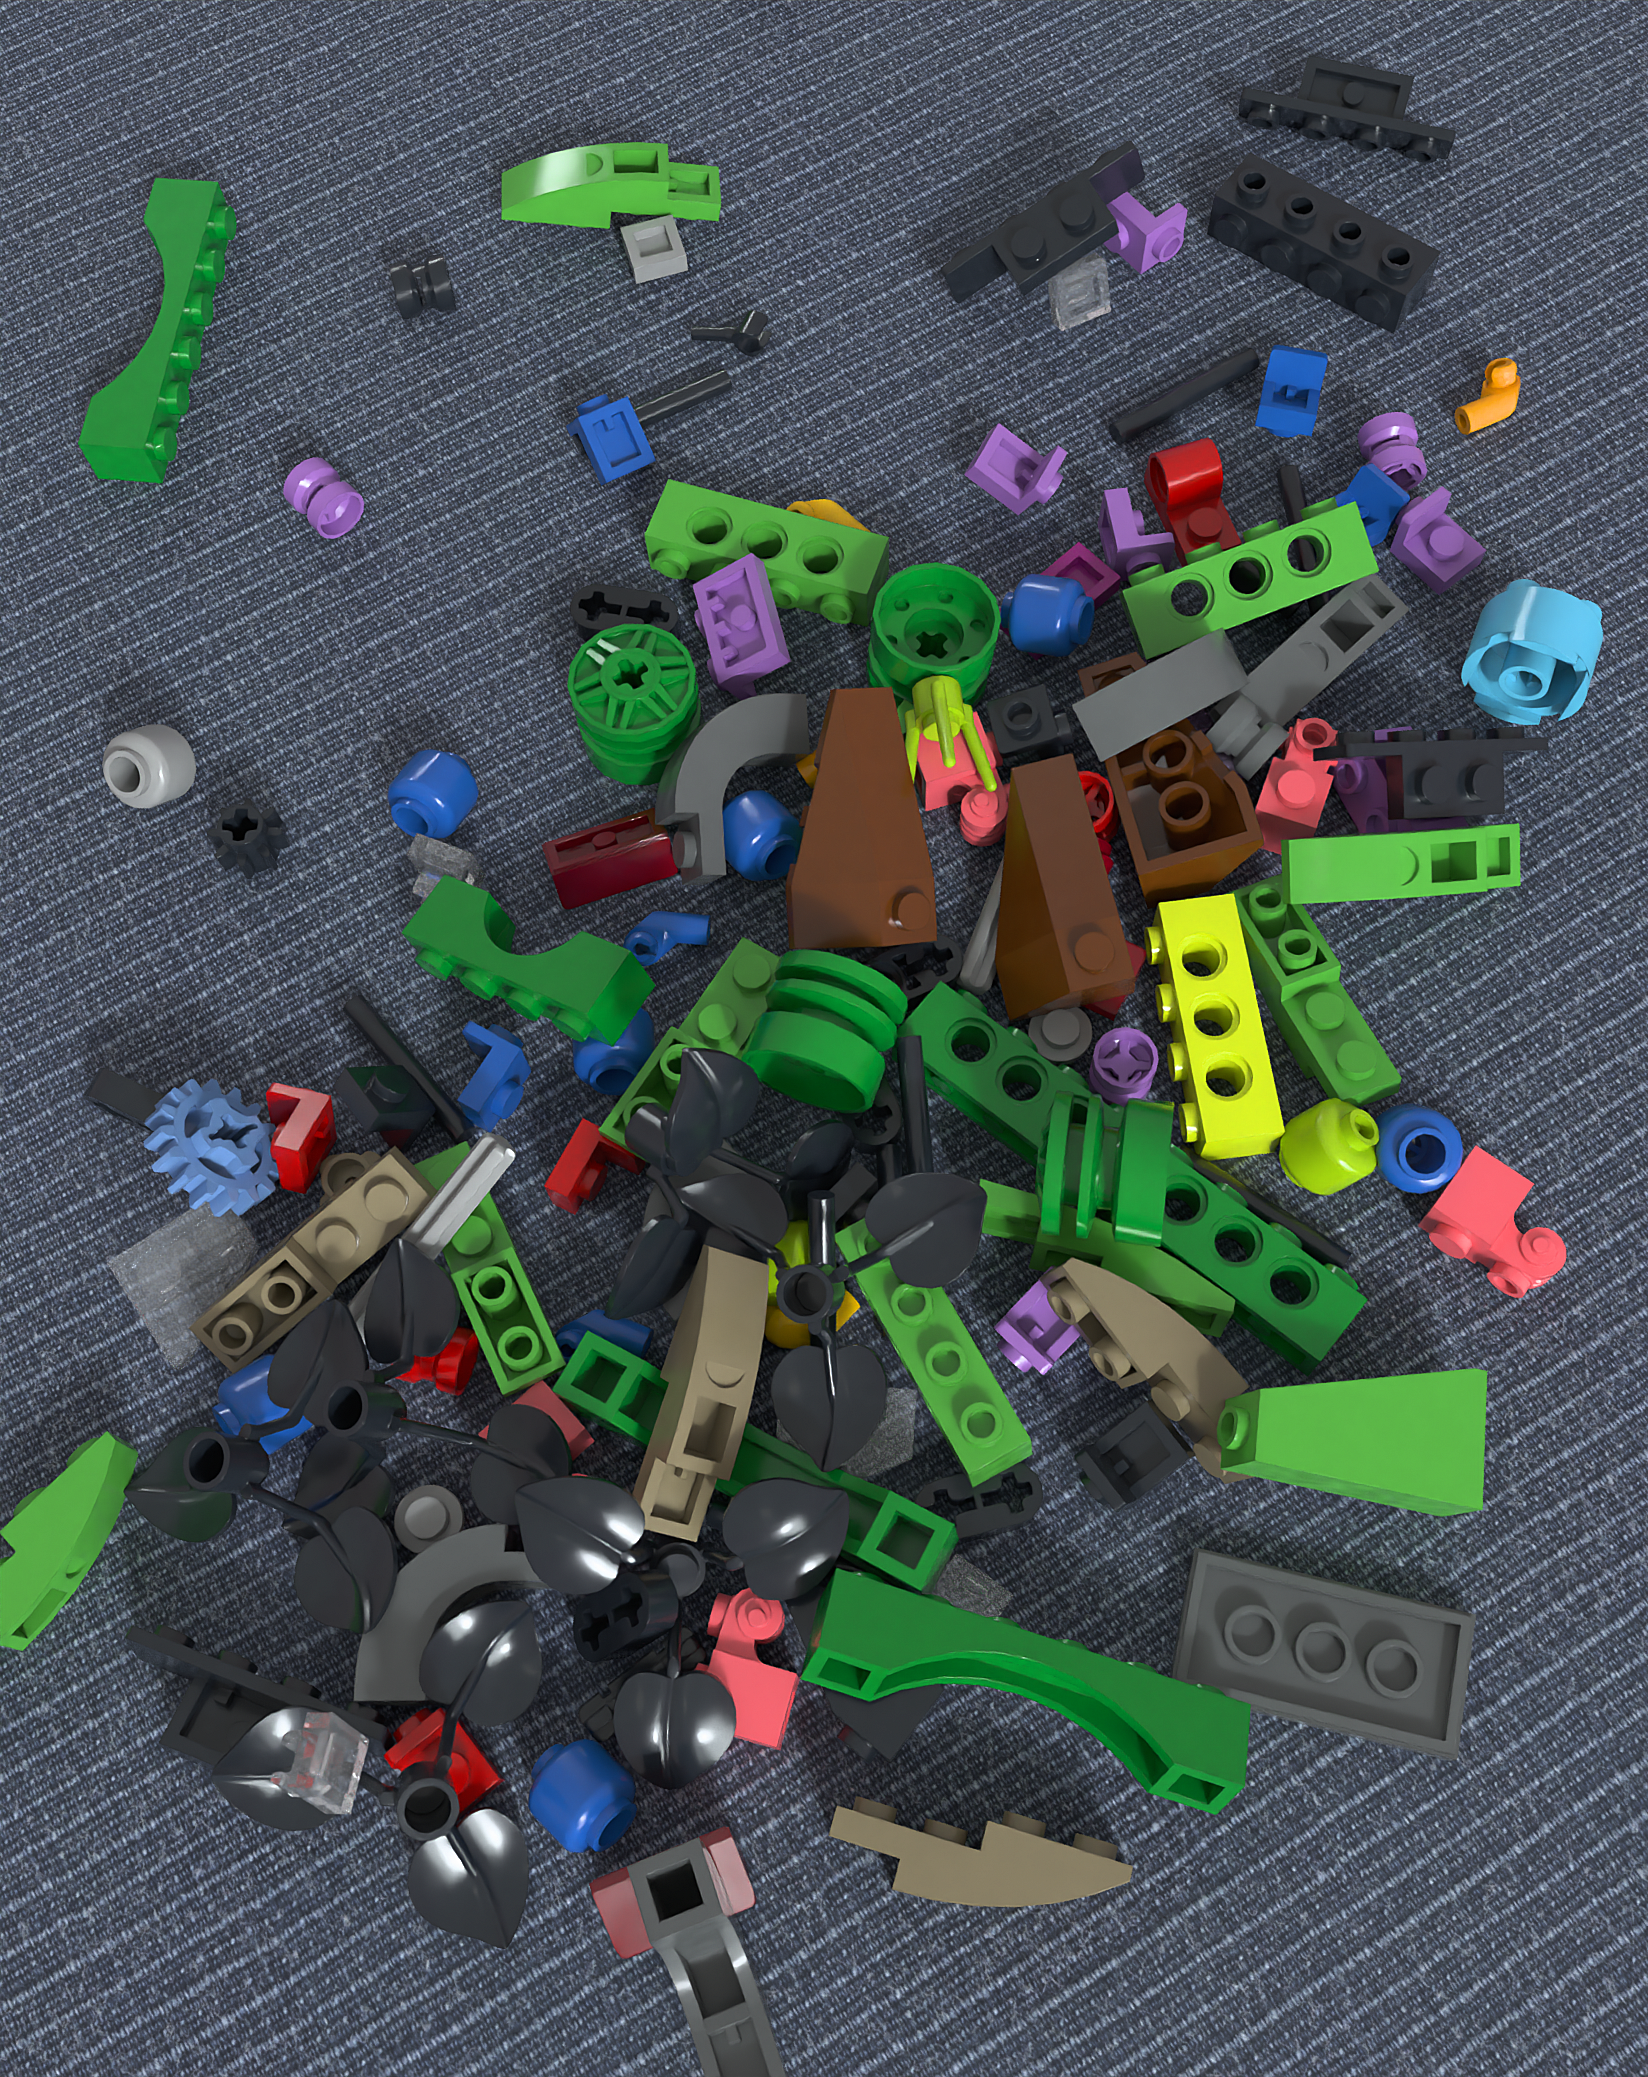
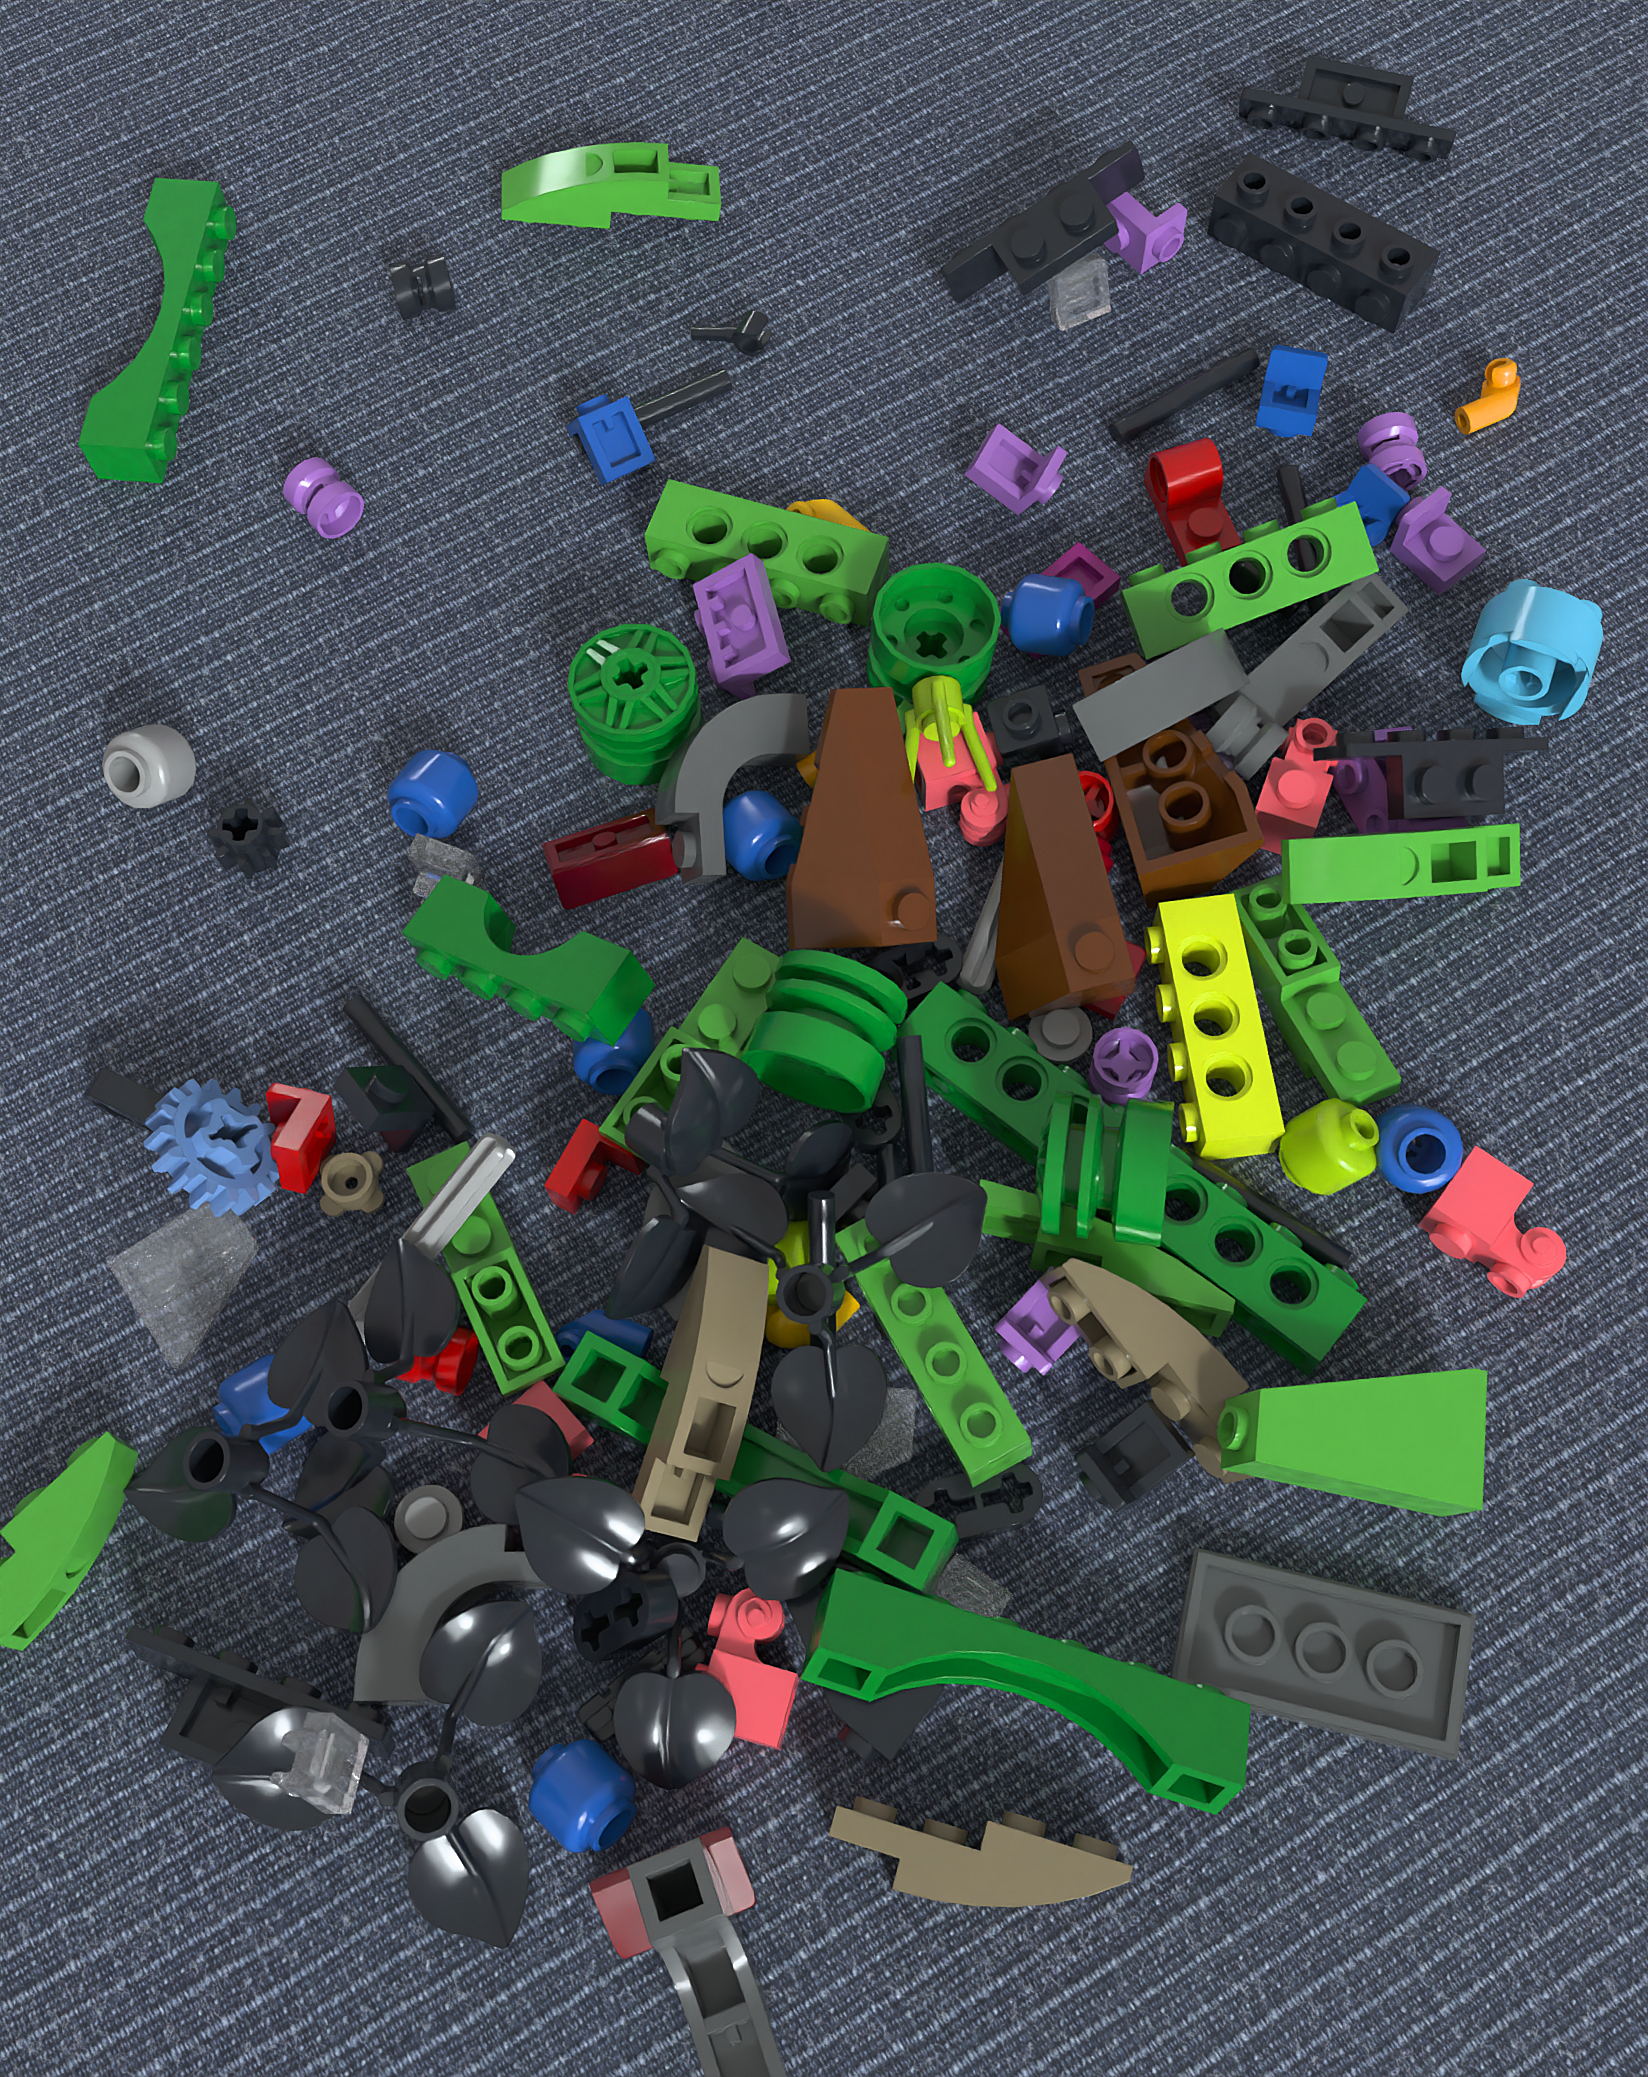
(313, 1260): dark tan slope -> none
(470, 1768): red bracket -> none
(498, 1082): blue bracket -> none
(622, 607): black beam -> none
(654, 249): light grey plate -> none
(663, 931): blue arm -> none
(1124, 537): medium lavender bracket -> none

